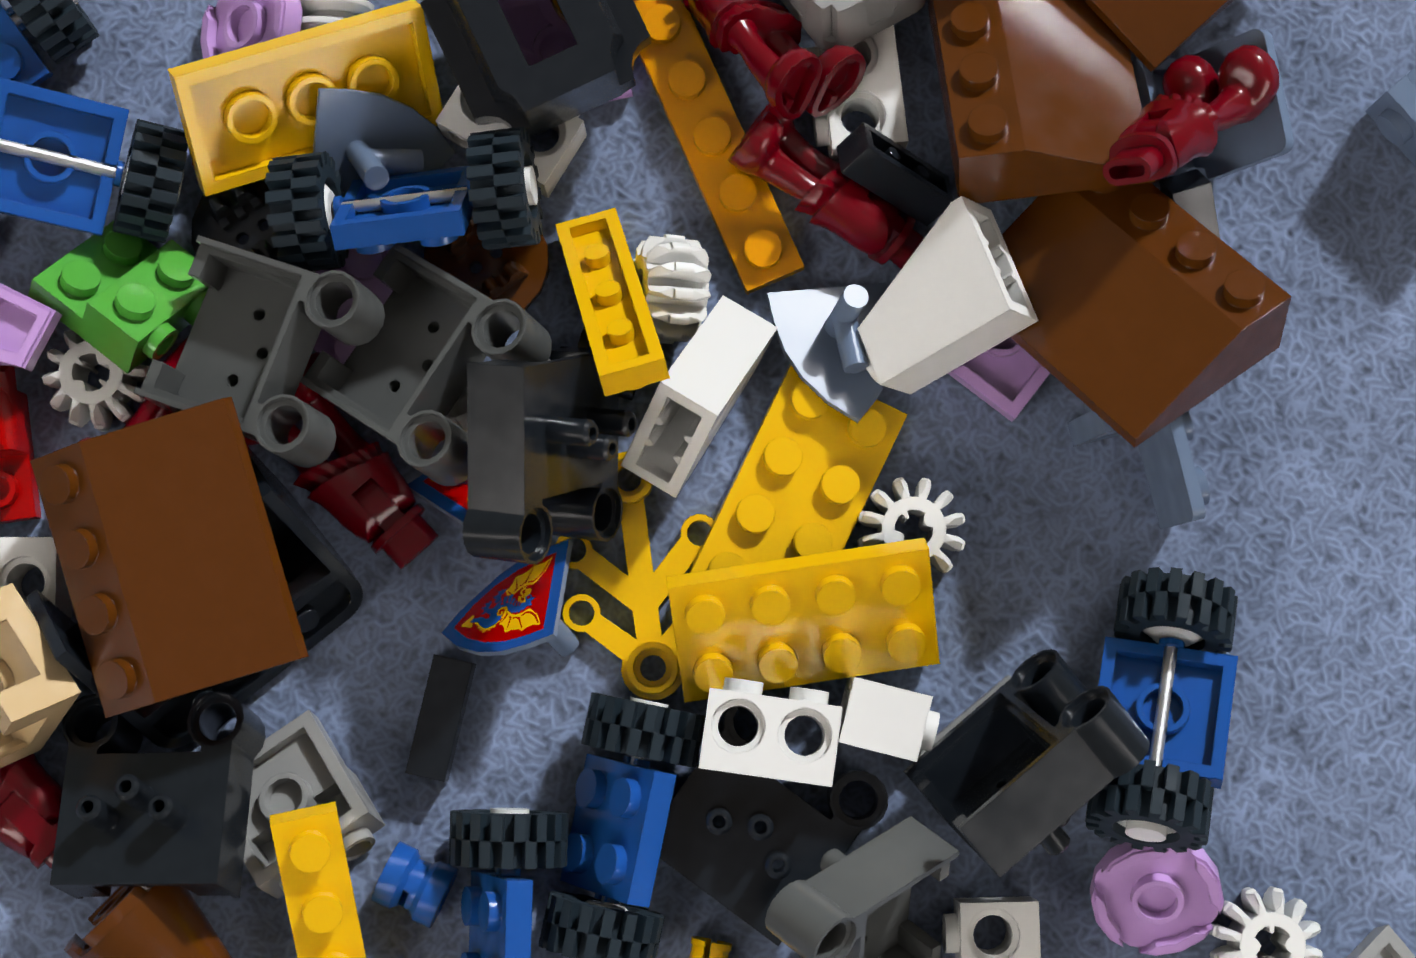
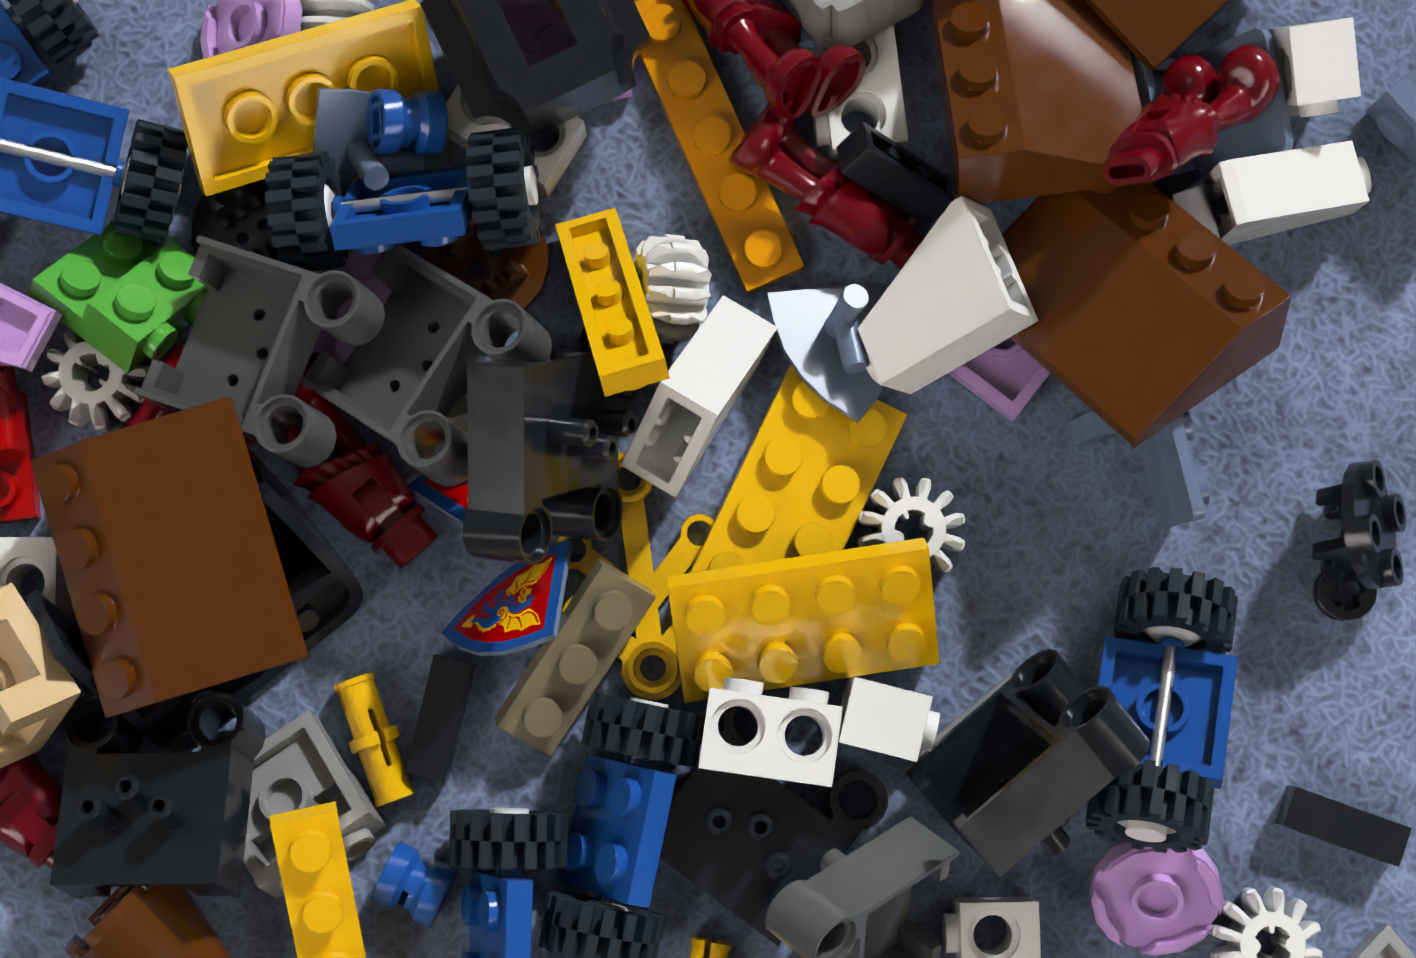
(374, 739): none -> yellow pin
(403, 122): none -> blue wheel
(575, 662): none -> dark tan plate
(1287, 190): none -> white slope
(1317, 65): none -> white brick
(1343, 825): none -> black piece
(1362, 601): none -> black bush
(1368, 530): none -> black plate

